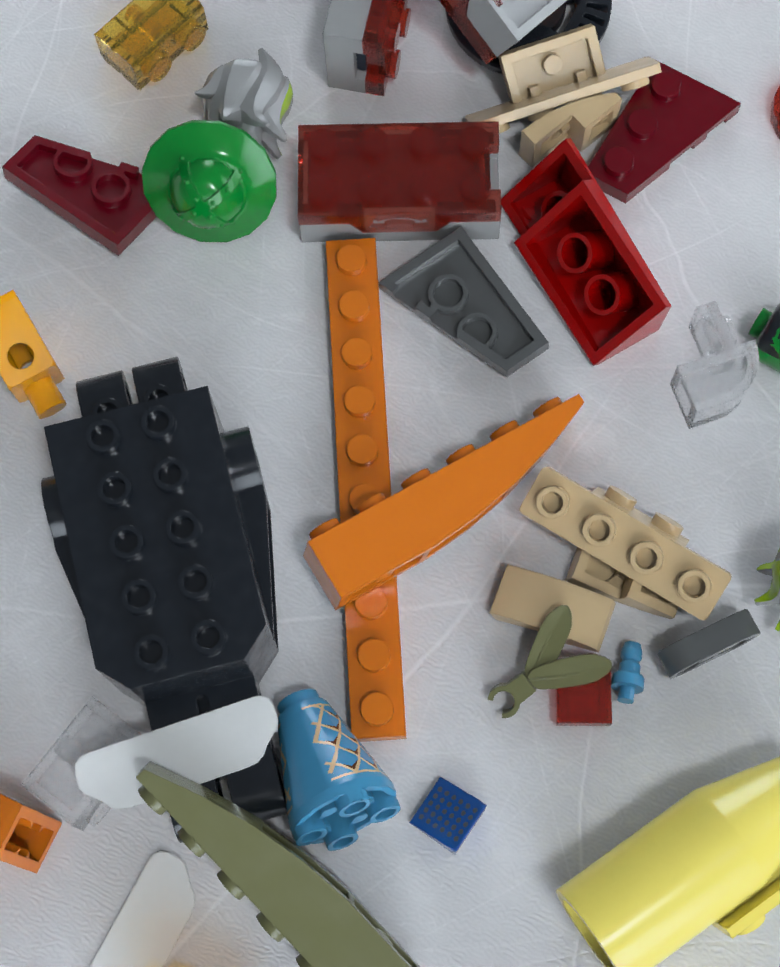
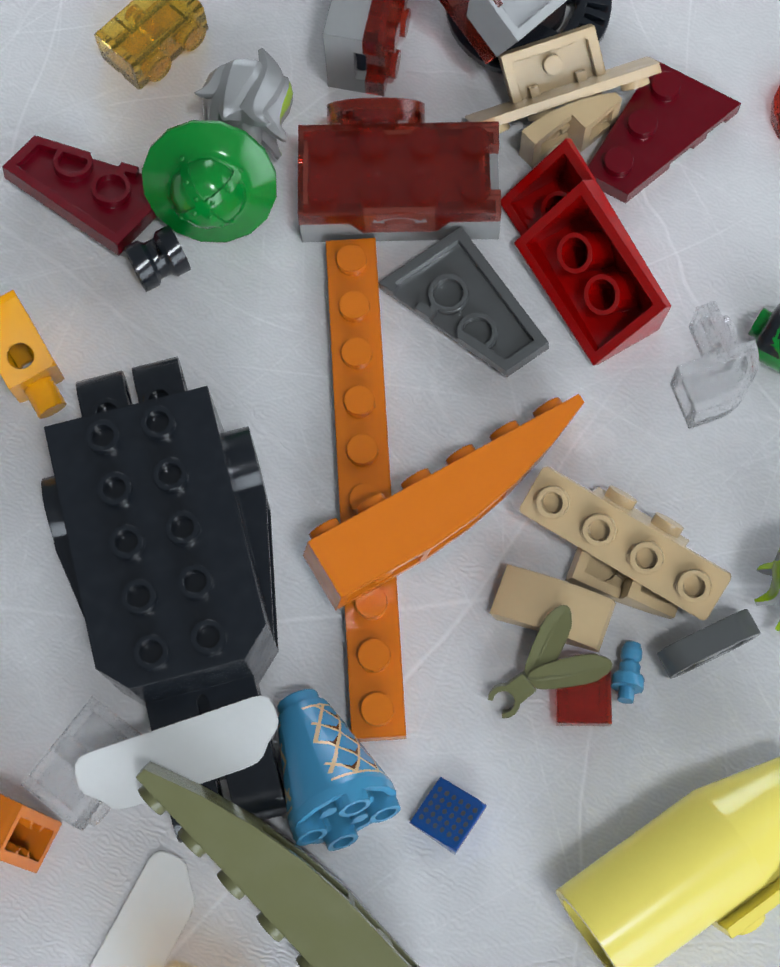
(145, 258): none -> black wheel
(375, 111): none -> clear red tile

